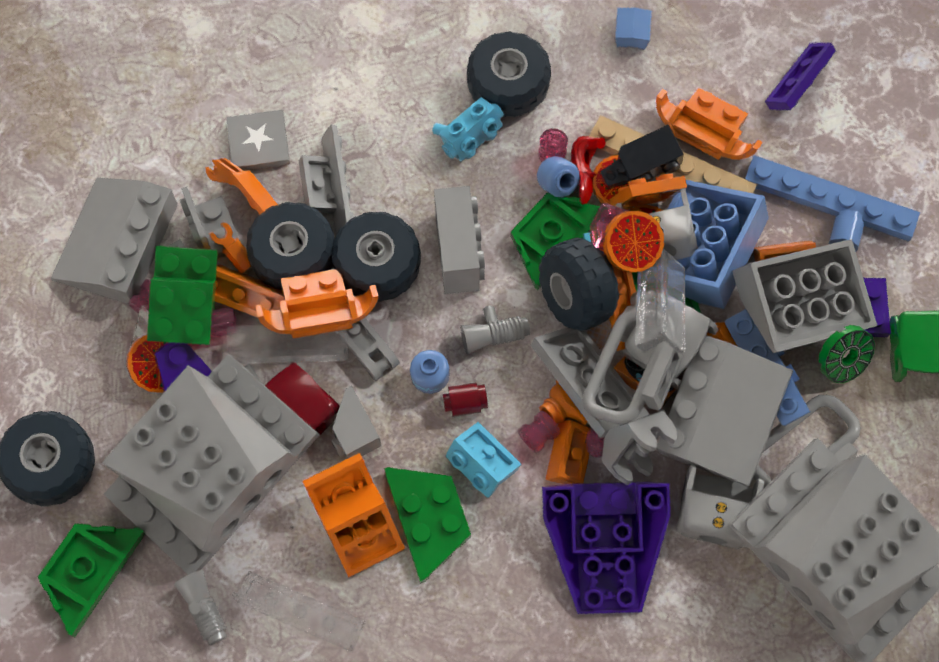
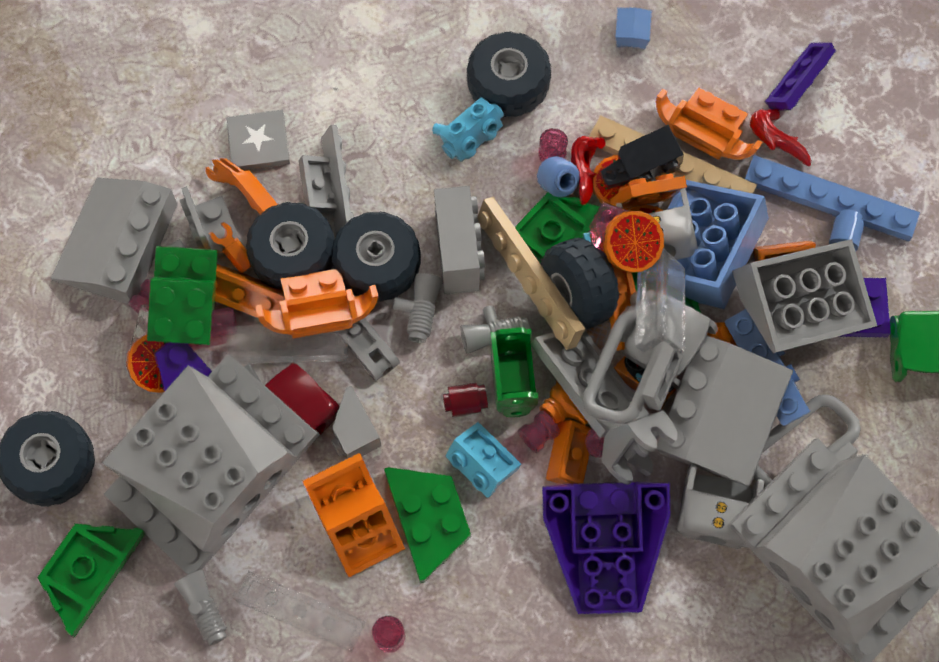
(387, 629): none -> clear pink wheel
(422, 308): none -> light grey piece
(429, 371): medium blue head -> none
(513, 371): none -> green piece
(530, 274): none -> tan plate
(764, 129): none -> red piece
(859, 357): tile -> none

